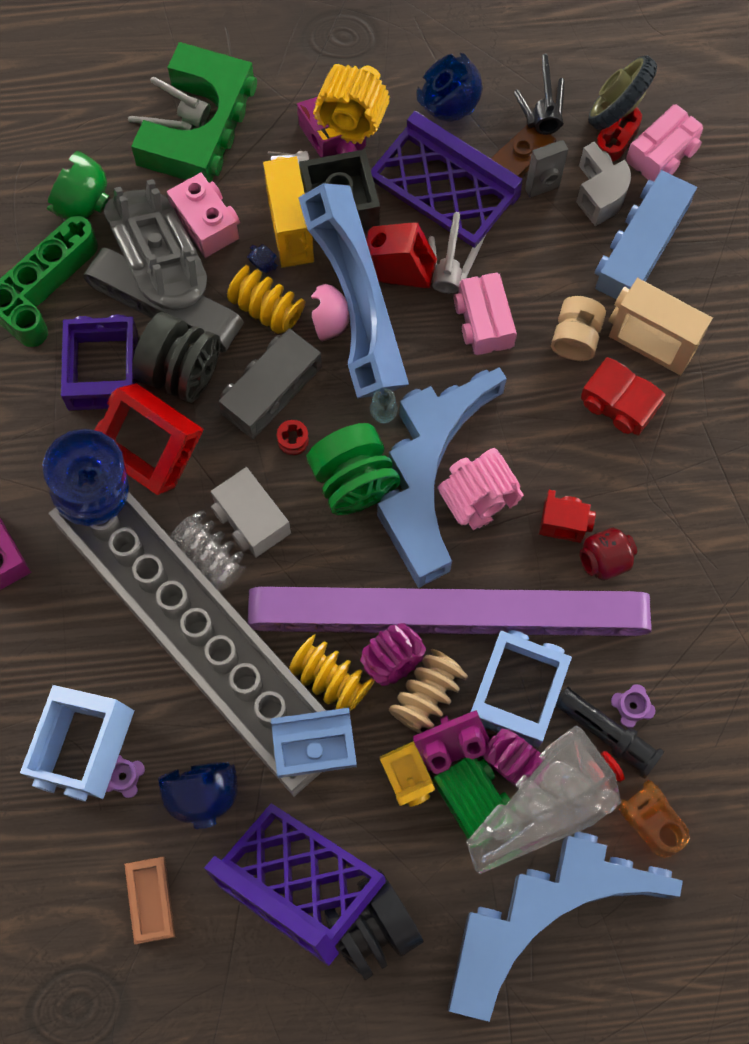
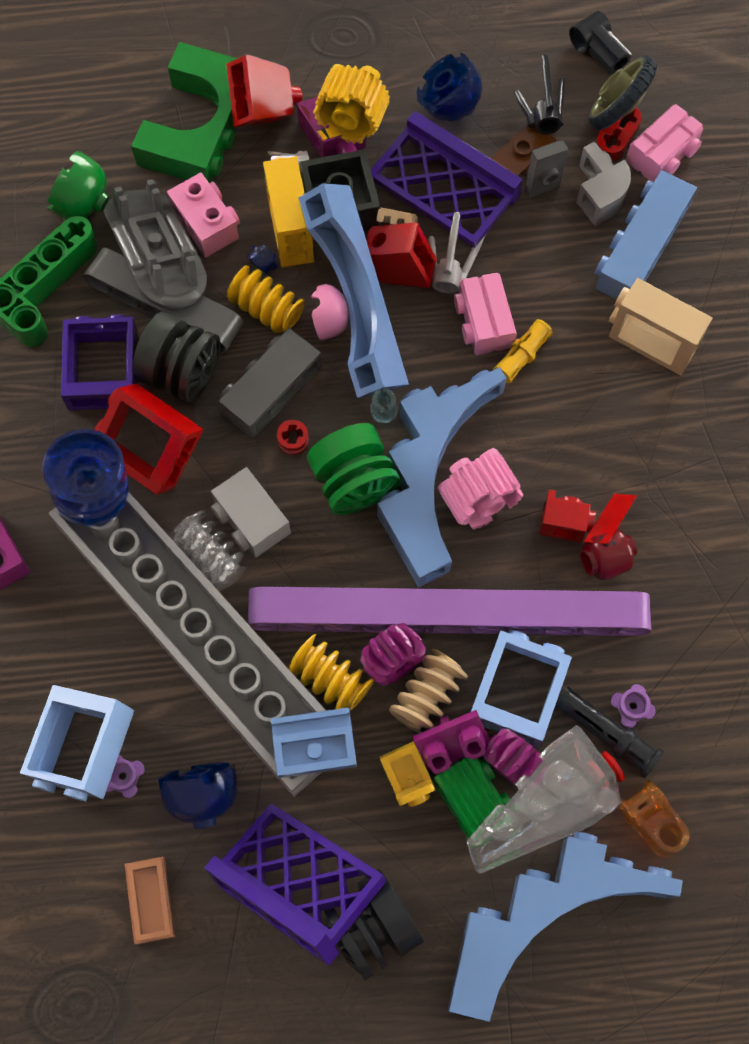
(192, 110): light grey plant -> none
(260, 91): none -> red torso
(395, 217): none -> tan tile
(524, 349): none -> yellow pin
(578, 328): tan wheel -> none
(596, 37): none -> black piece
(611, 517): none -> red sticker
(622, 397): red brick -> none

